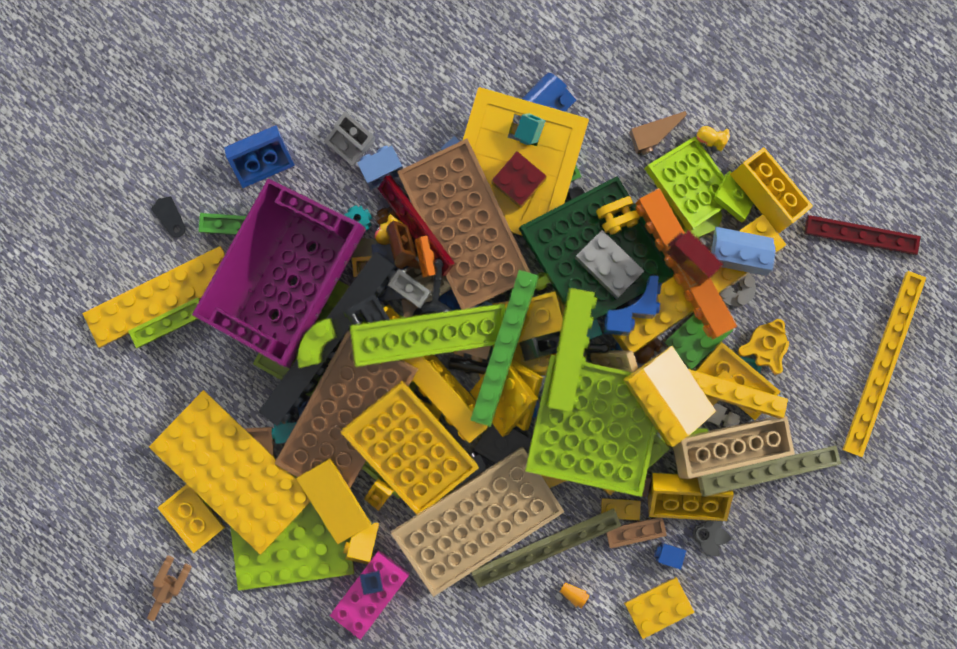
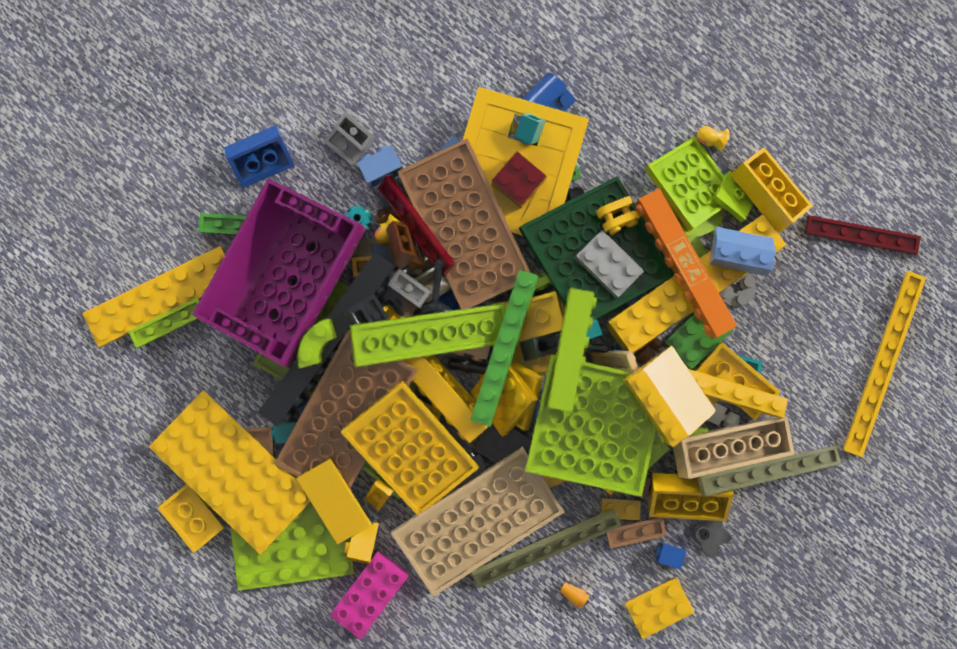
(166, 586): medium nougat plant -> none
(169, 216): black piece -> none
(371, 582): dark blue plate -> none
(425, 256): orange plate -> none
(621, 322): blue arch -> none
(651, 134): medium nougat slope -> none
(693, 257): dark red brick -> none
(768, 345): yellow tile -> none

